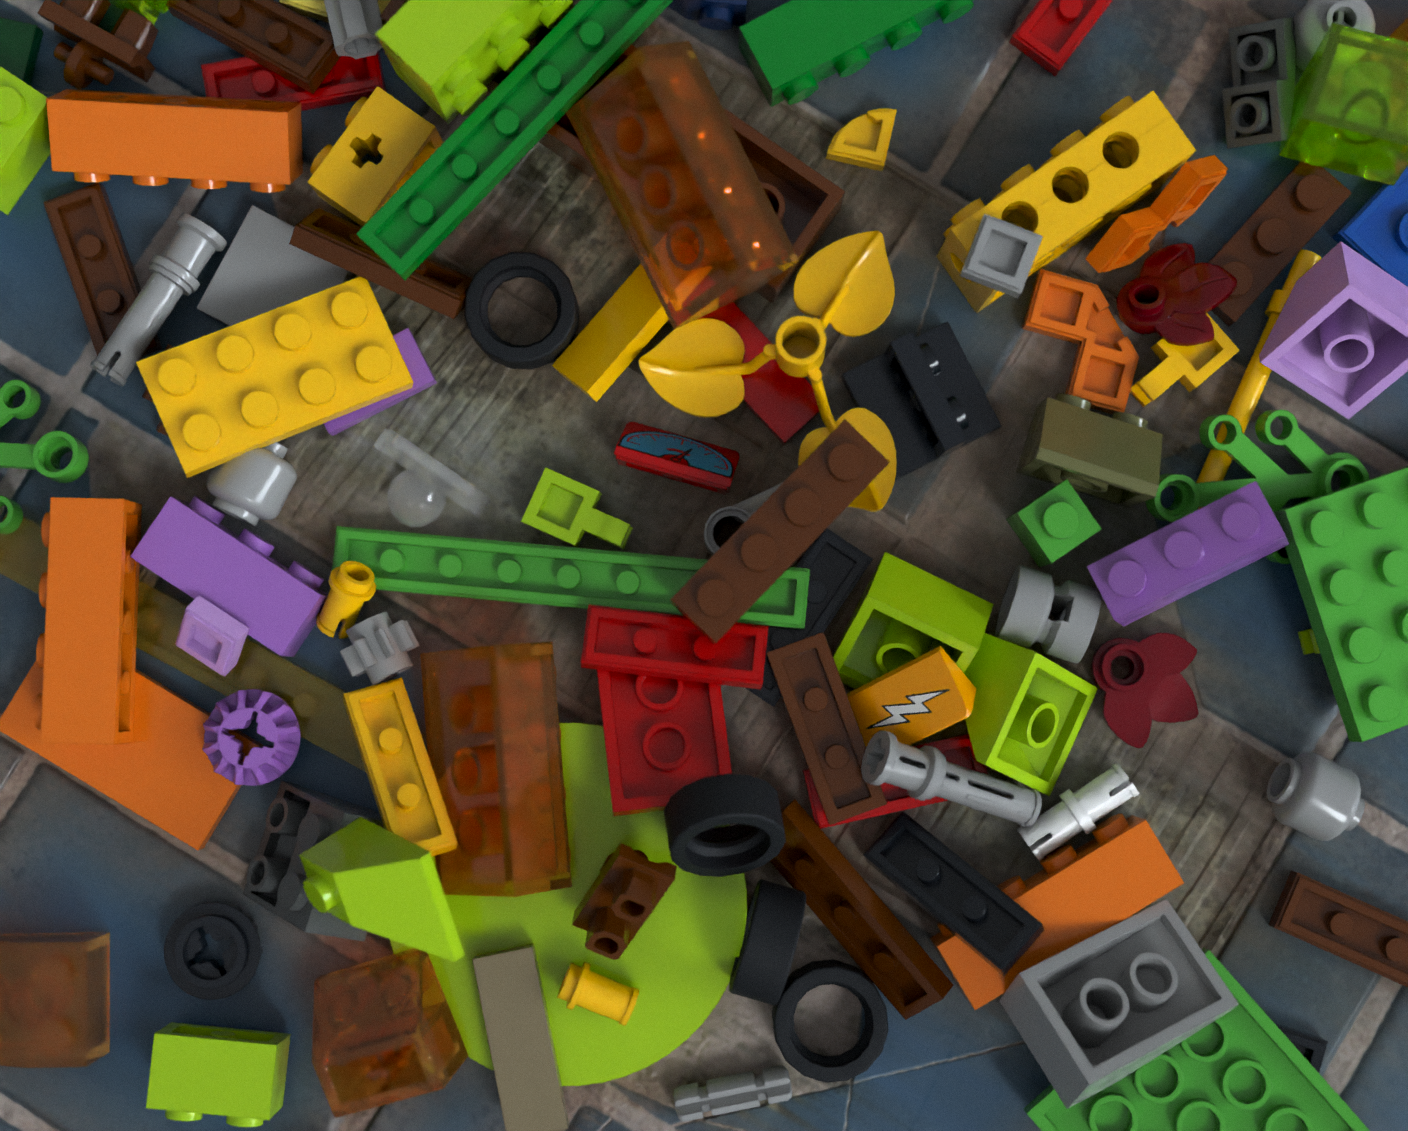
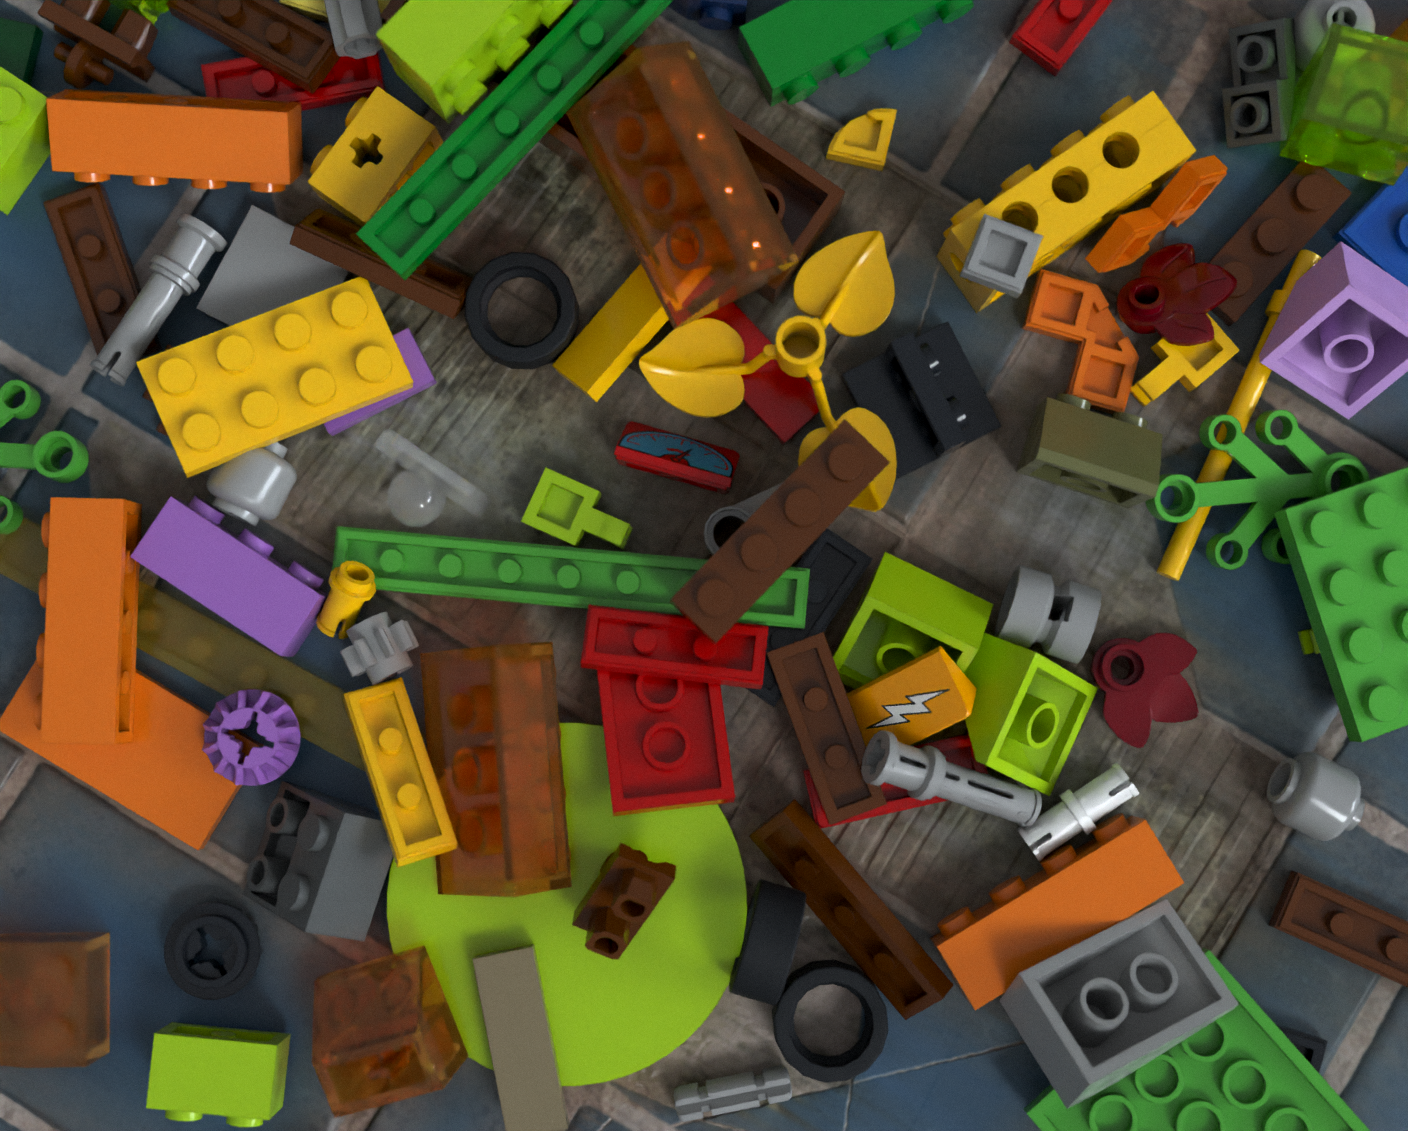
(211, 636): lavender tile -> none
(381, 887): lime slope -> none
(597, 993): yellow pin -> none
(723, 801): black tyre -> none
(954, 893): black tile -> none
(1053, 524): bright green brick -> none
(1188, 554): medium lavender brick -> none

